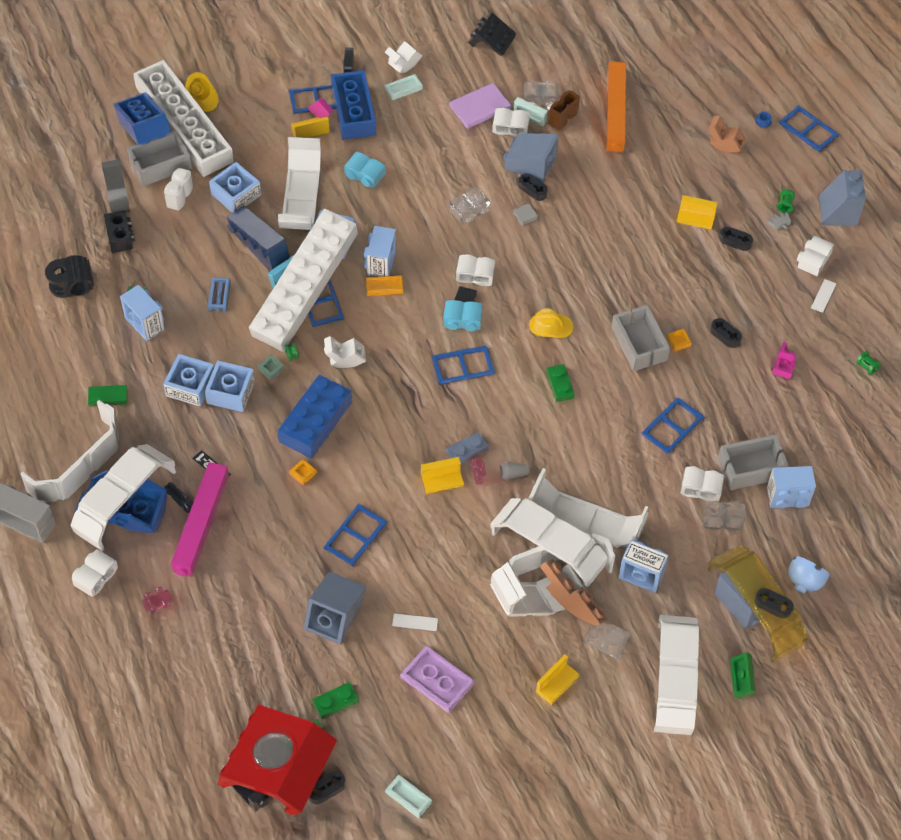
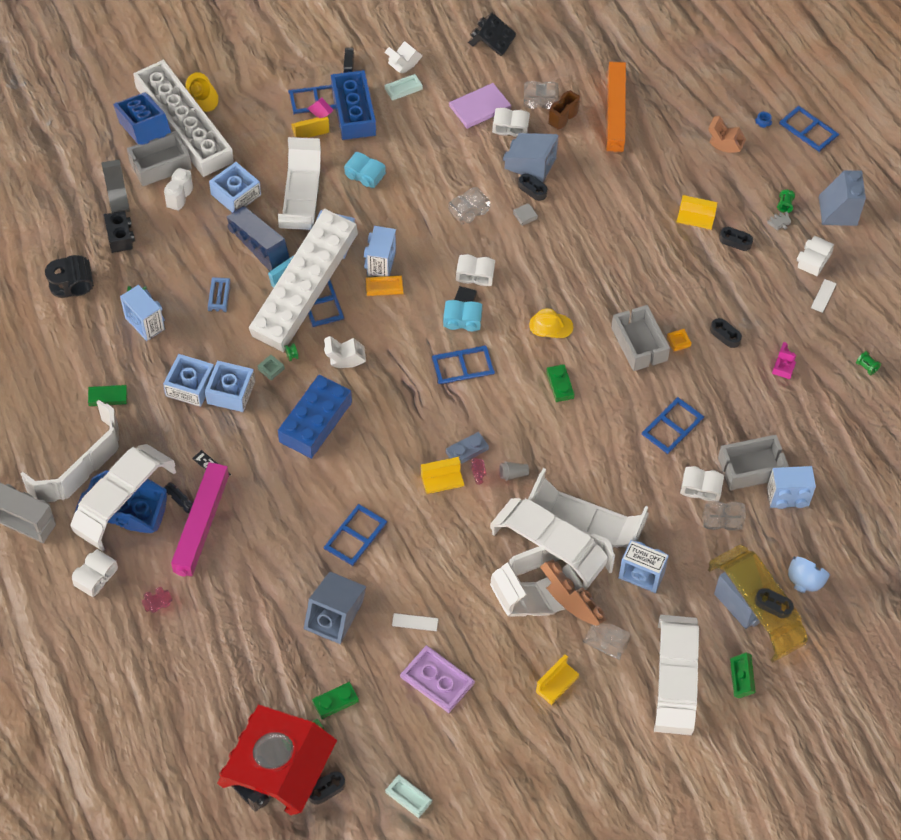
(303, 472): light orange tile -> none
(537, 114): light aqua tile -> none

